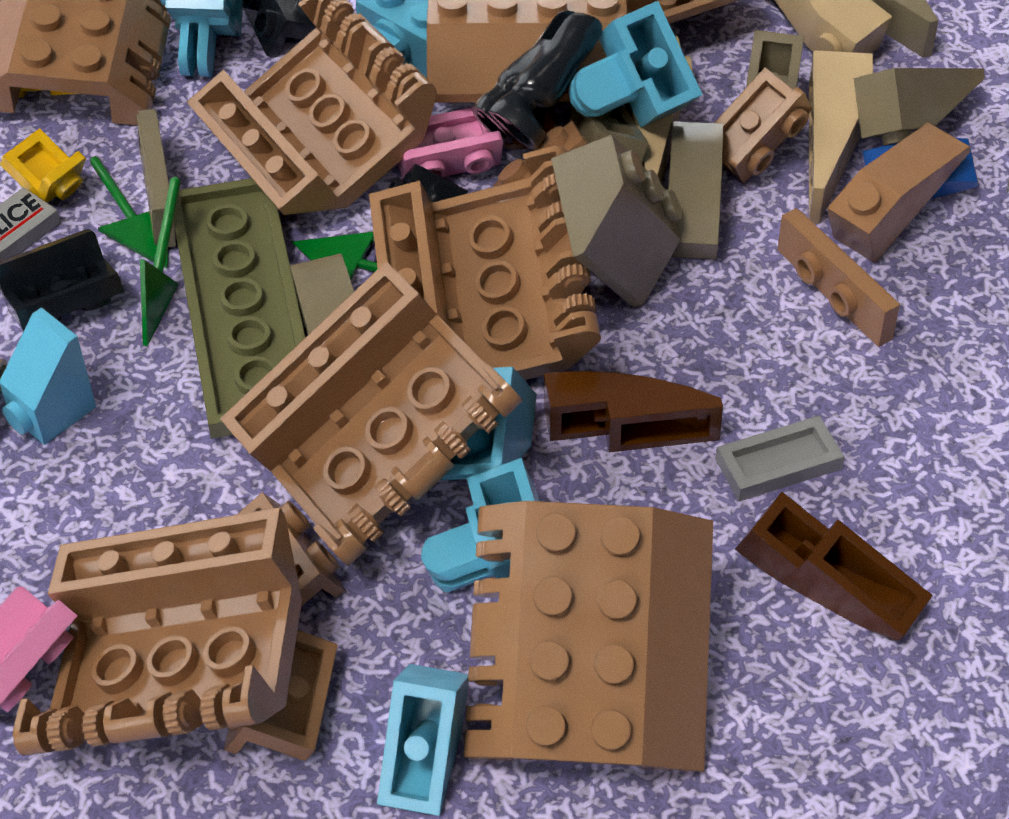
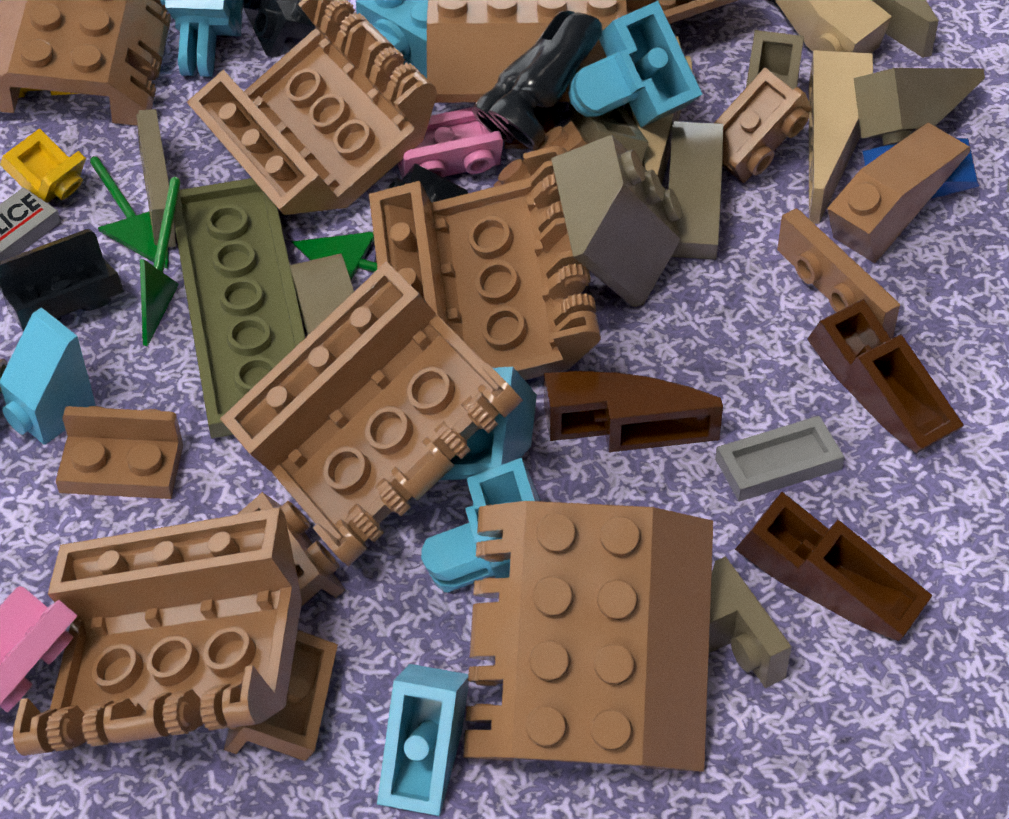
(120, 452): none -> medium nougat bracket
(744, 623): none -> dark tan slope
(884, 376): none -> reddish brown slope

